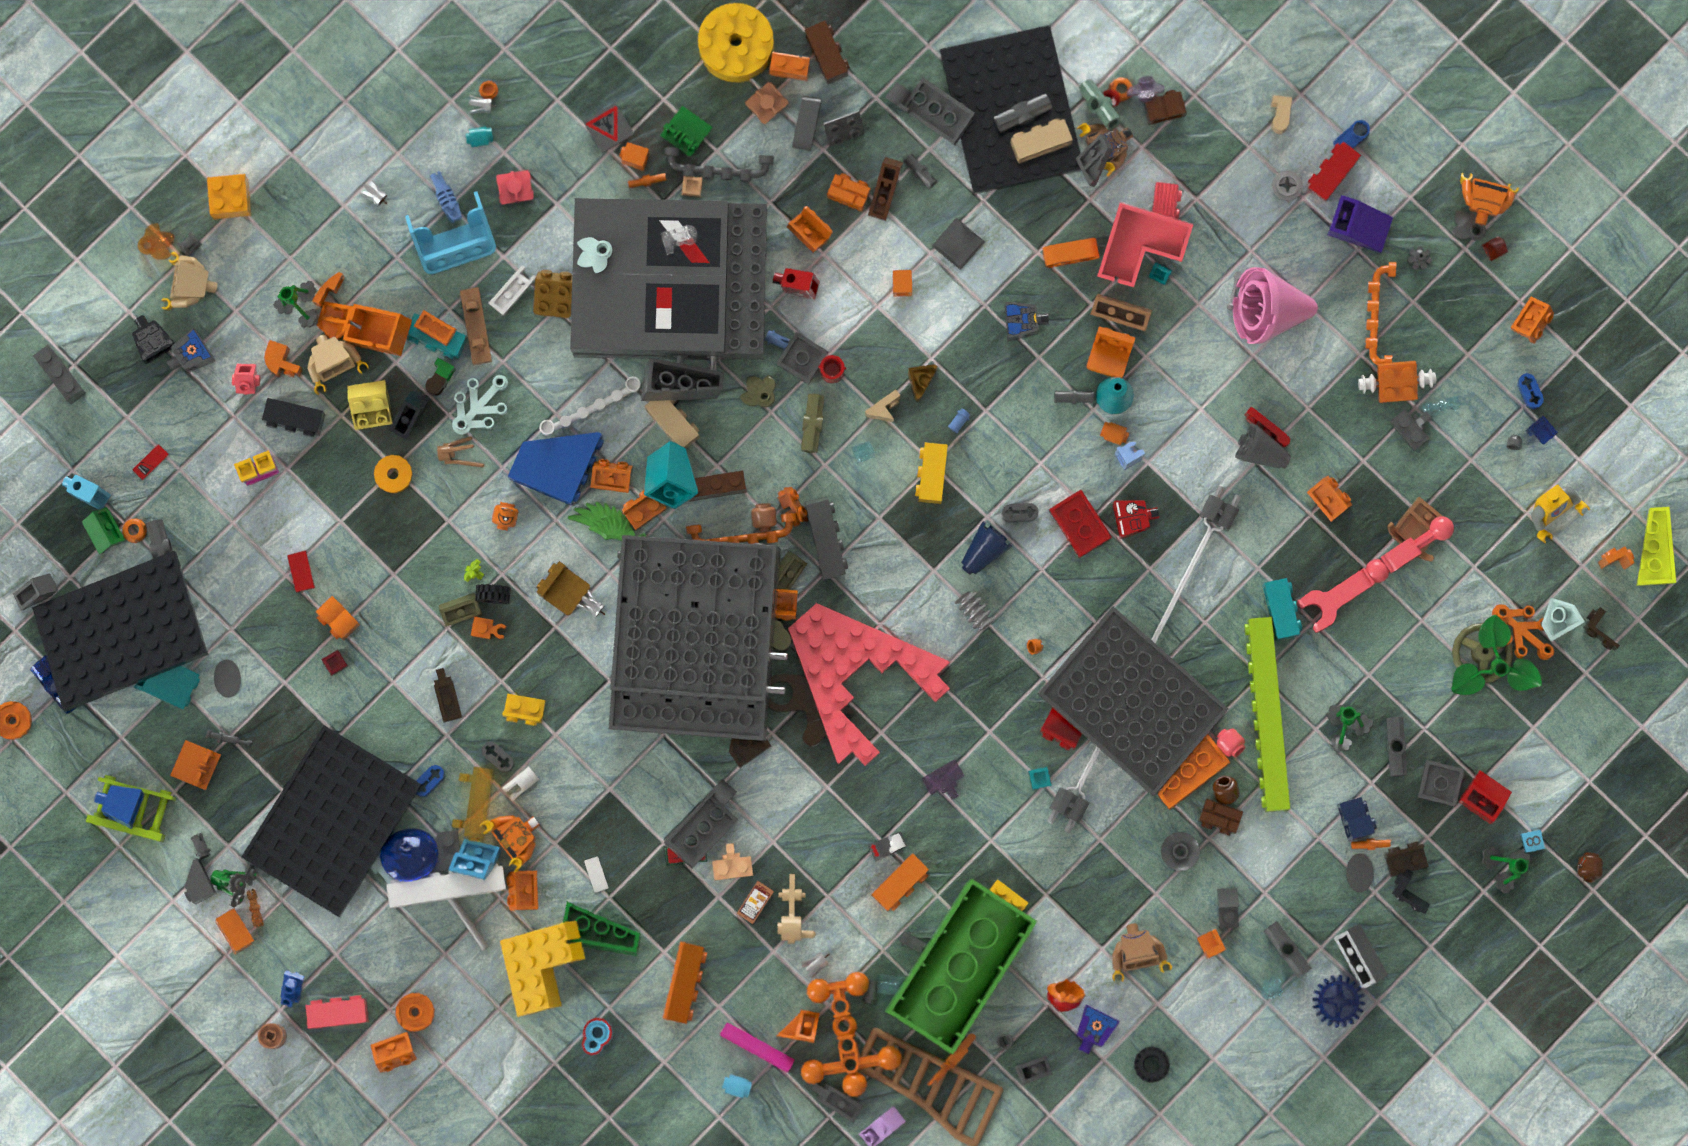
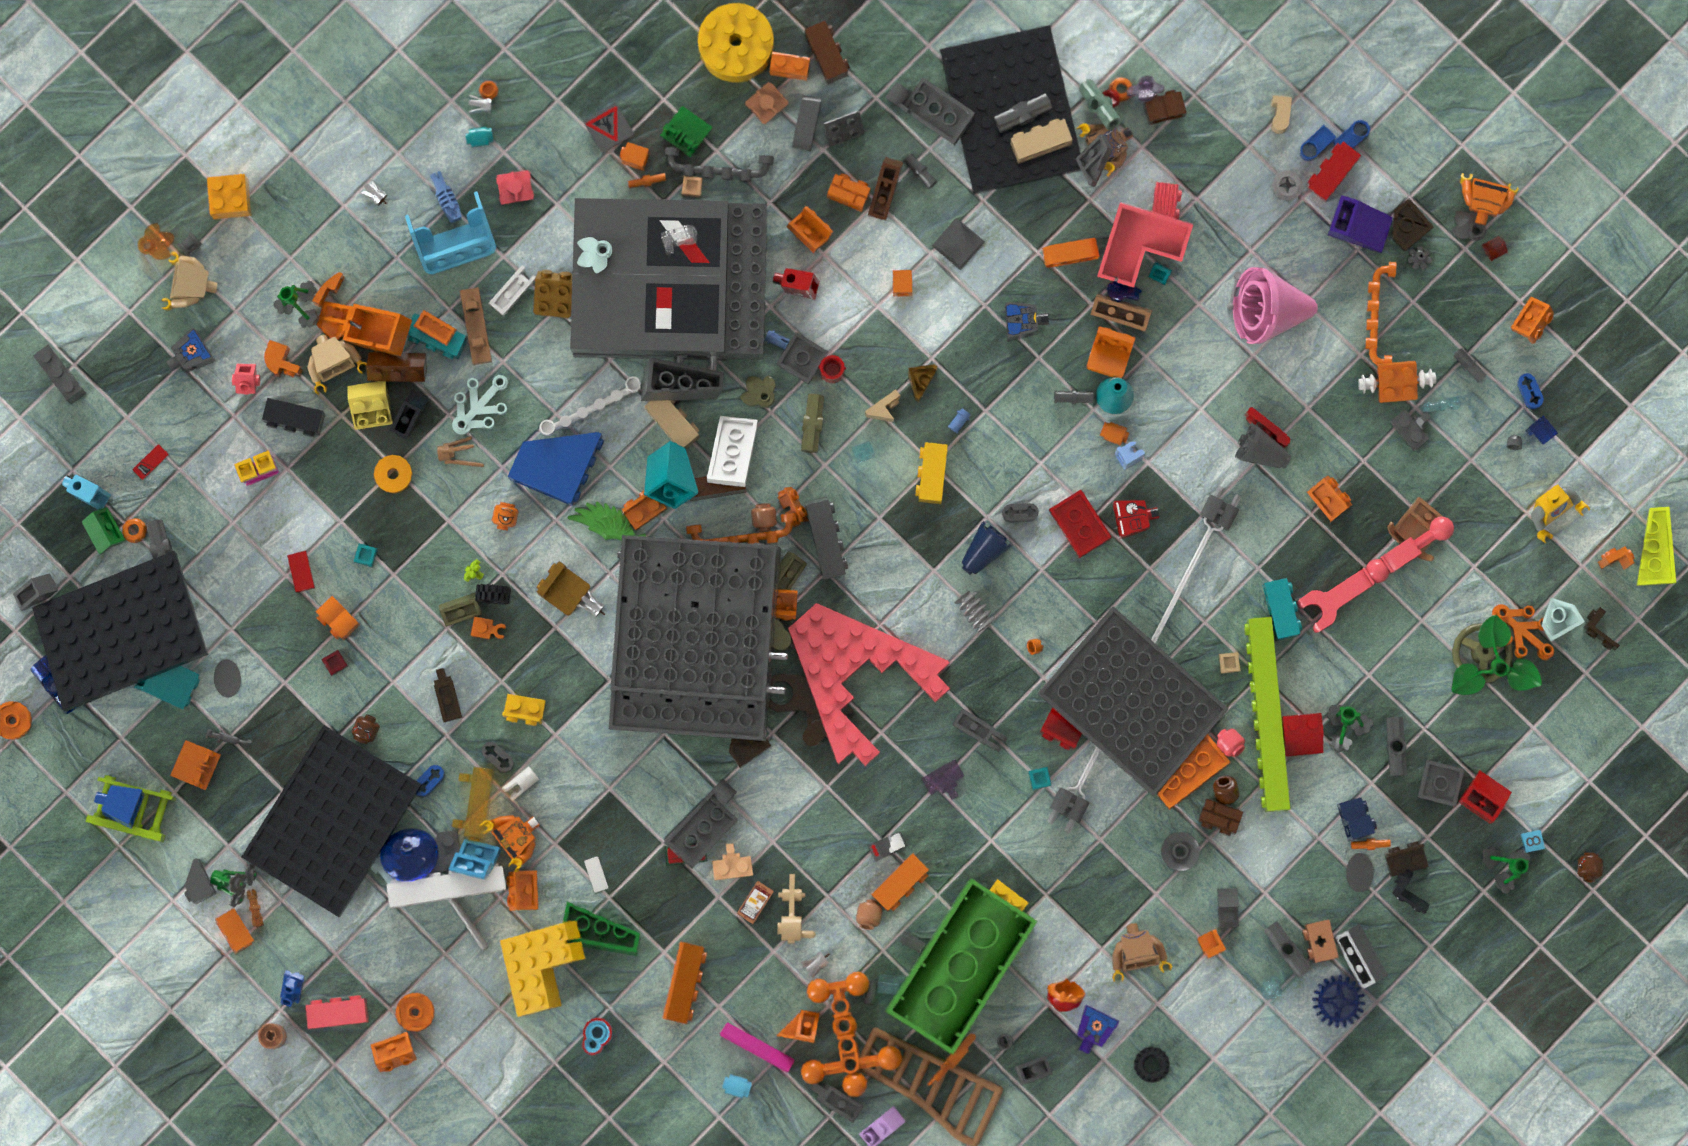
(151, 339): torso -> none
(200, 846): dark grey pin -> none
(365, 555): none -> teal tile
(365, 729): none -> reddish brown head
(403, 368): none -> reddish brown brick
(441, 377): leg -> none
(611, 476): orange bracket -> none
(732, 451): none -> white plate
(869, 914): none -> nougat head
(977, 729): none -> dark grey hinge
(1119, 291): none -> clear blue plate
(1229, 662): none -> tan tile
(1303, 734): none -> red slope
(1320, 140): none -> blue piece
(1328, 948): none -> nougat brick
(1409, 225): none -> dark brown plate
(1469, 364): none -> dark grey axle

